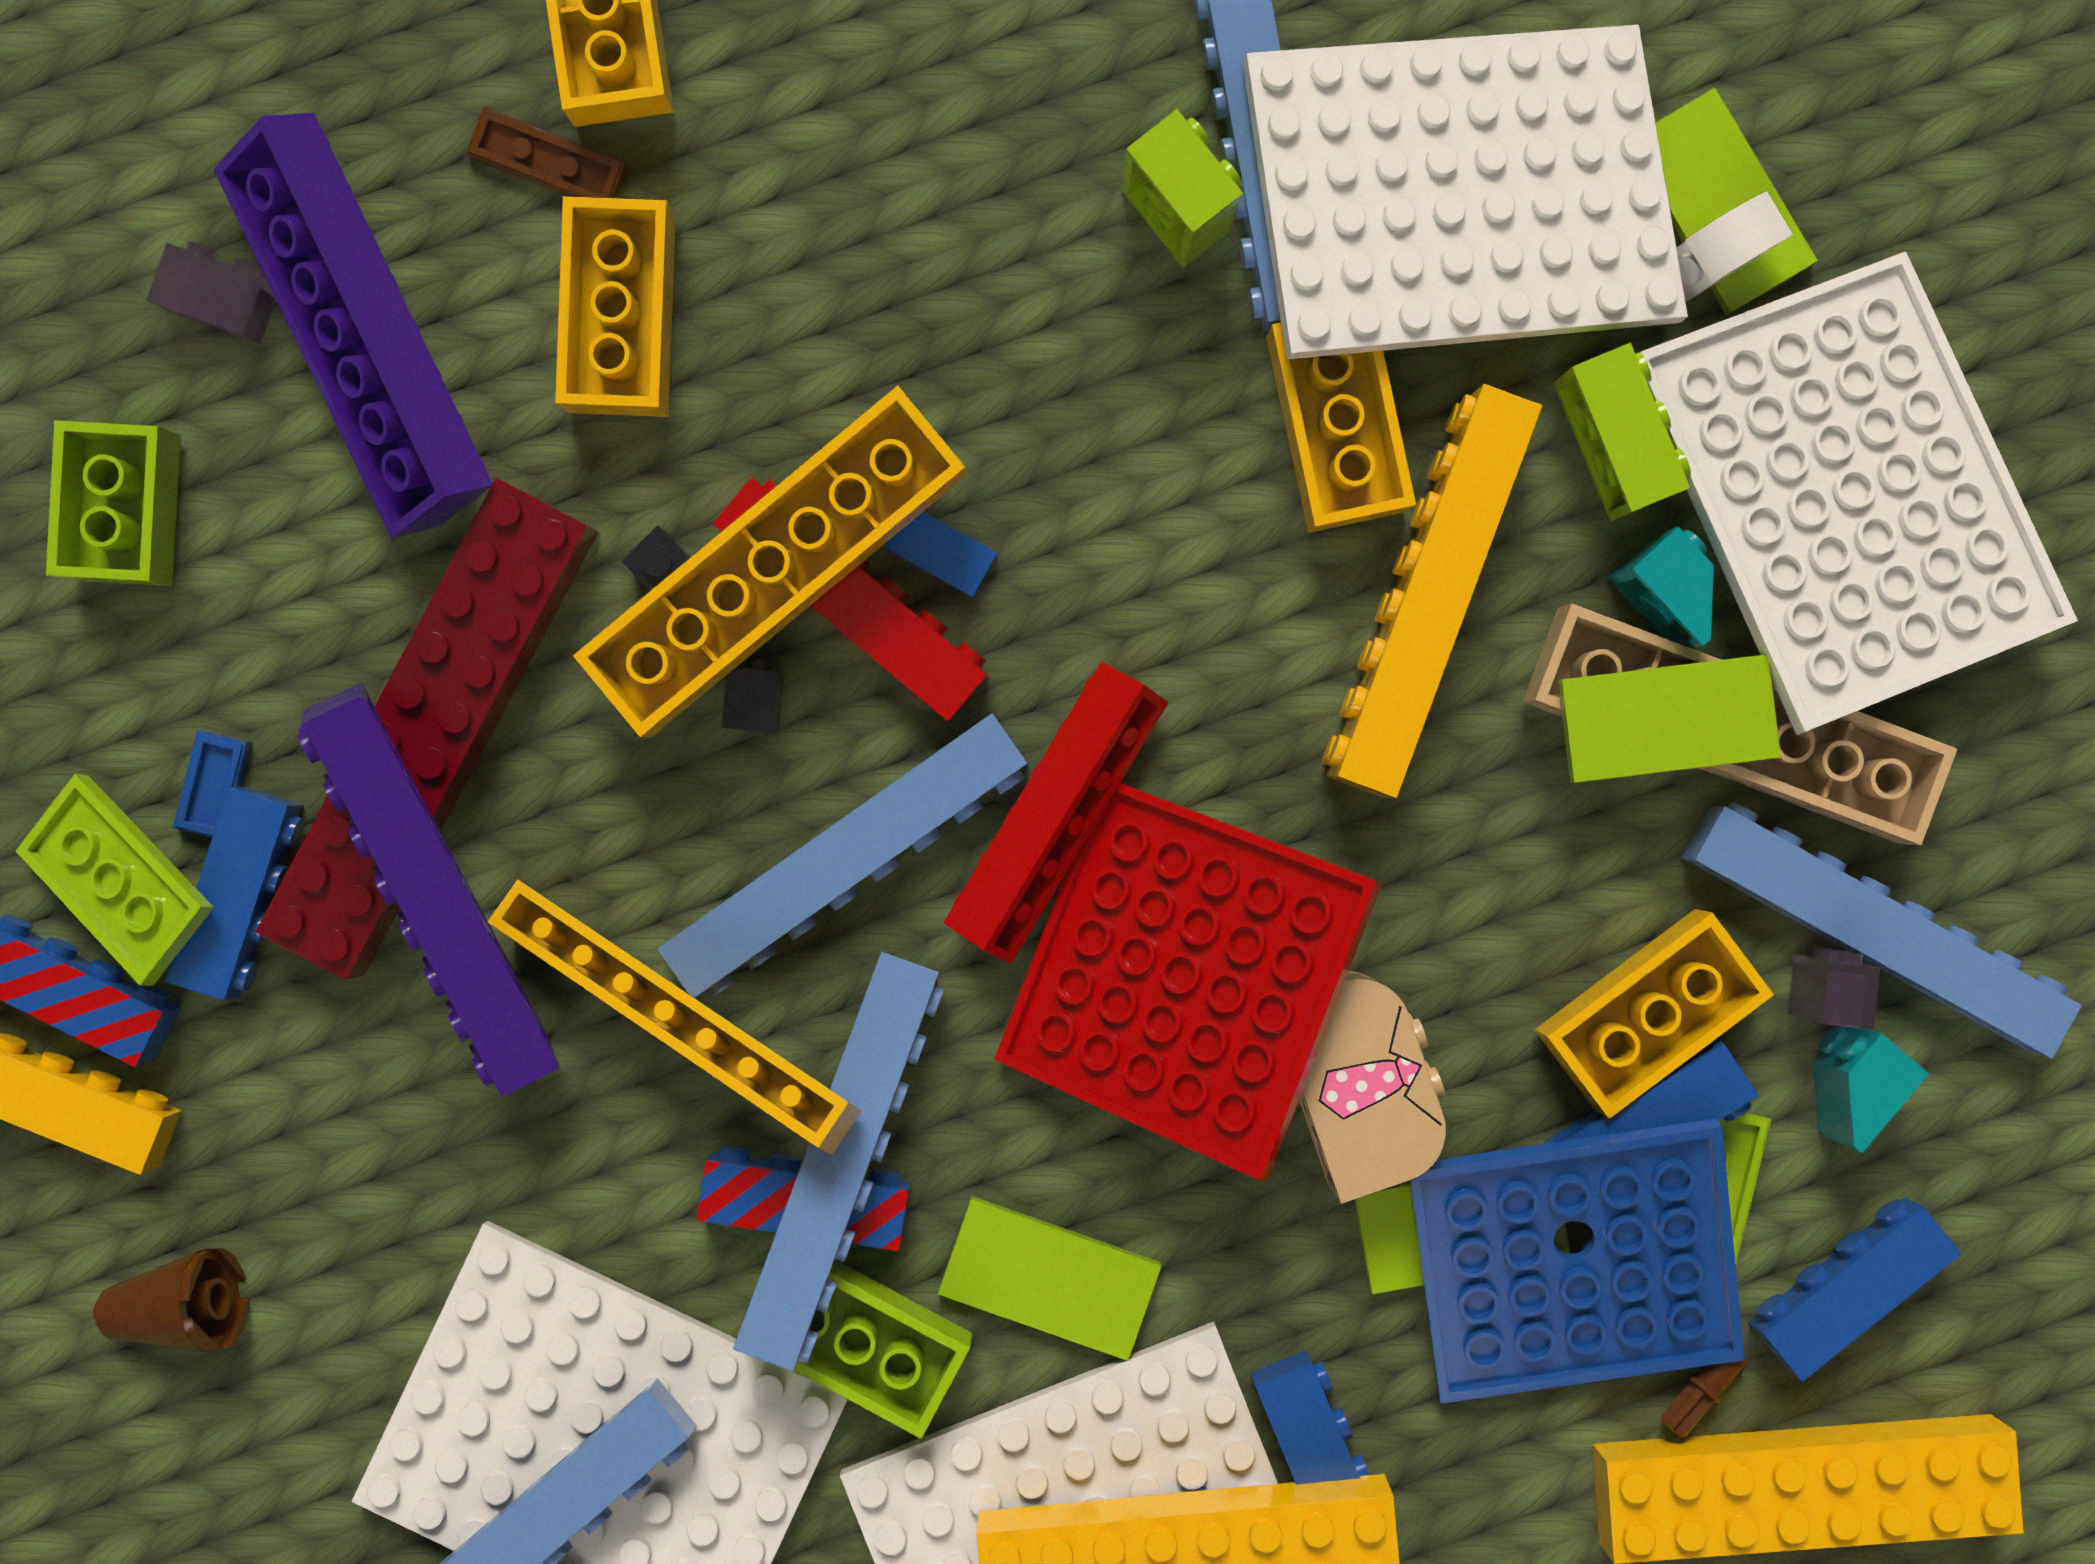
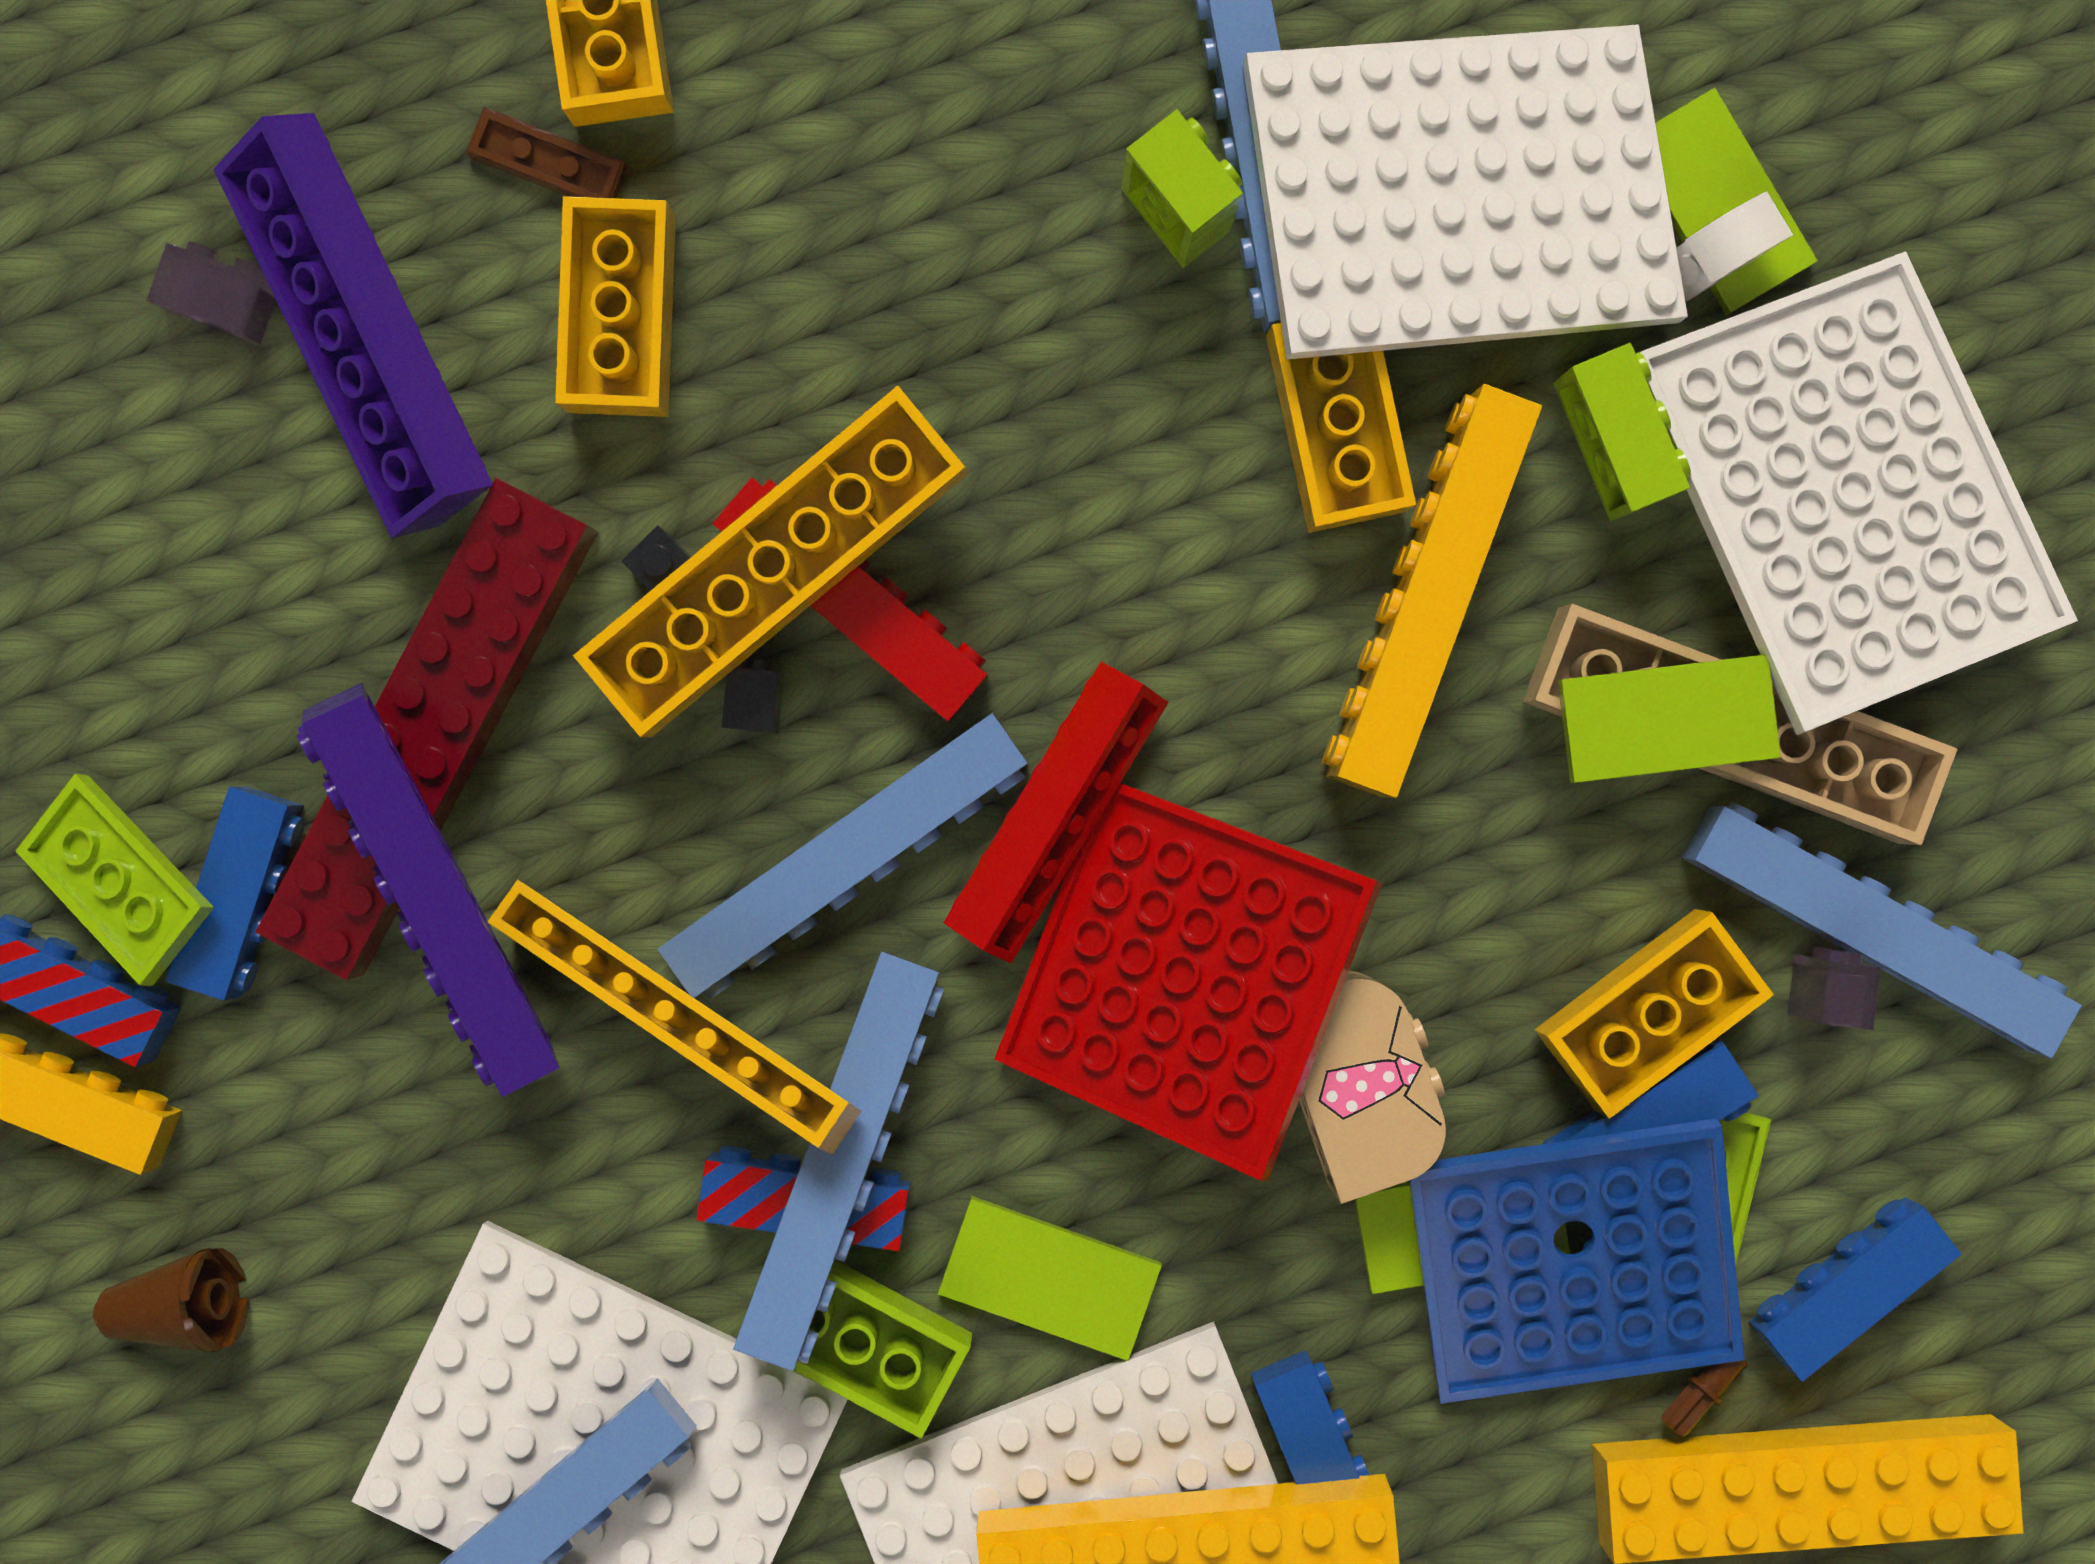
(113, 503): lime brick -> none
(213, 768): blue tile -> none
(943, 553): blue tile -> none
(1670, 586): teal slope -> none
(1861, 1084): teal slope -> none

